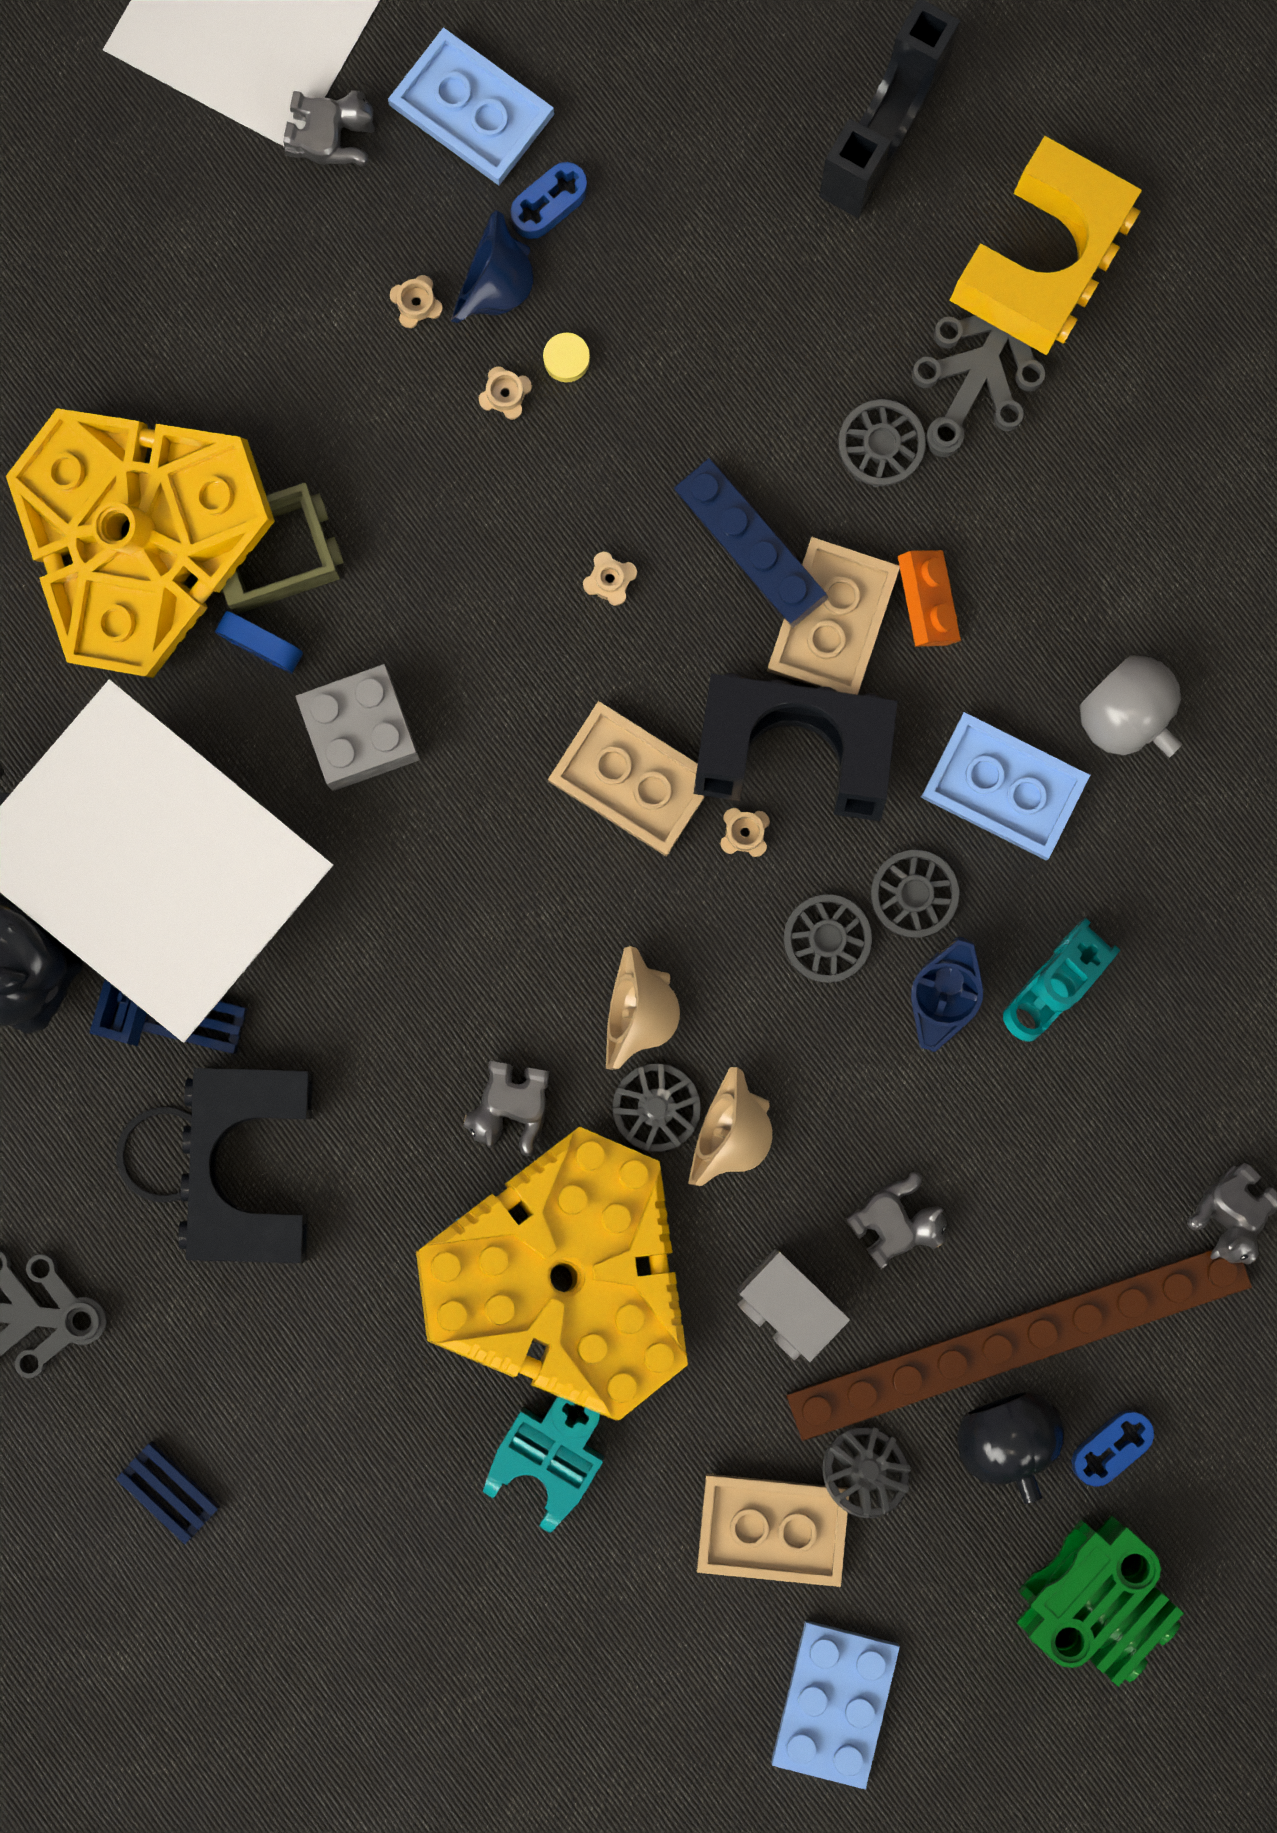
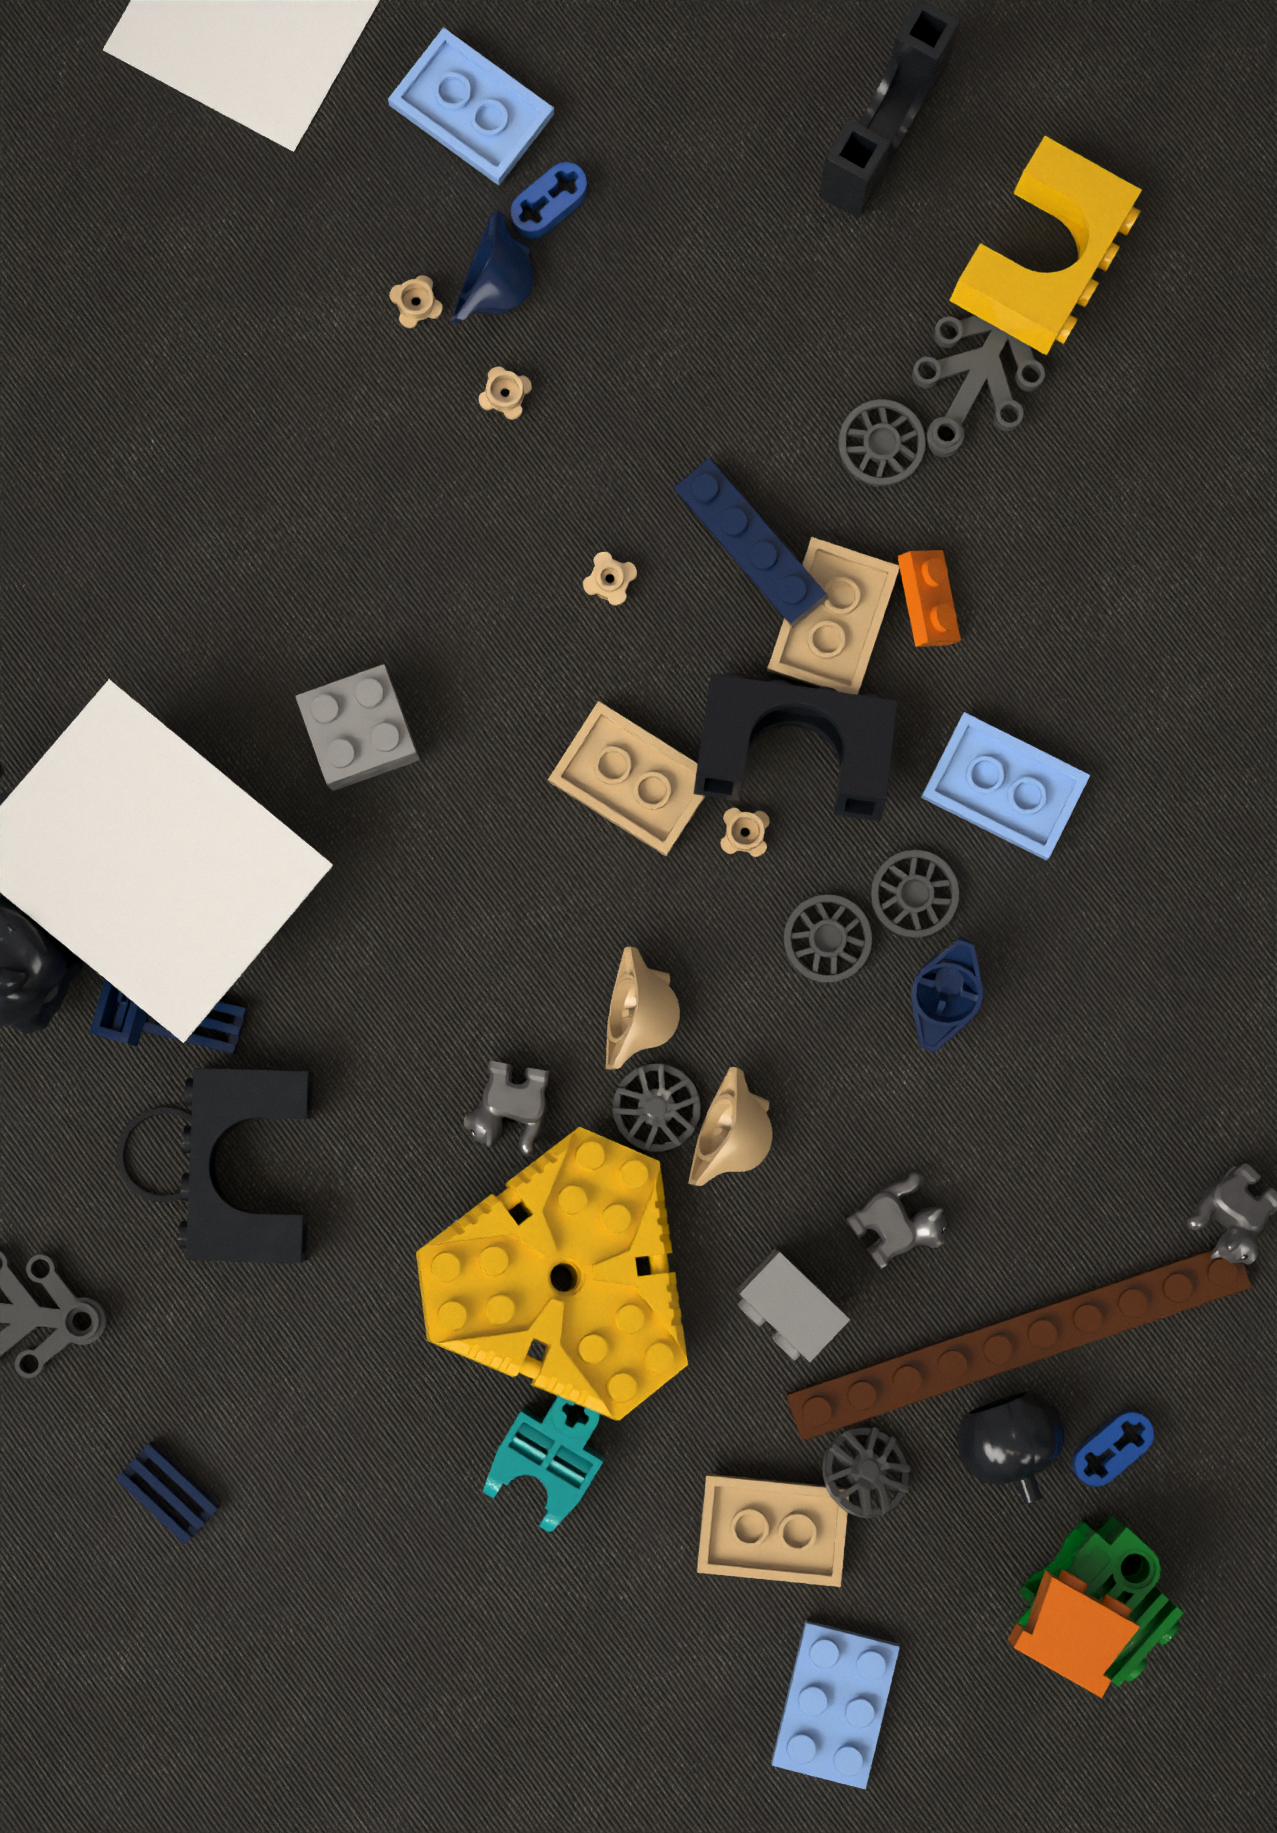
(187, 513): yellow plate -> none
(259, 642): blue beam -> none
(323, 127): flat silver animal -> none
(328, 550): olive window -> none
(566, 357): light yellow tile -> none
(1060, 981): teal piece -> none
(1074, 1631): none -> orange hips
(1133, 708): light grey piece -> none

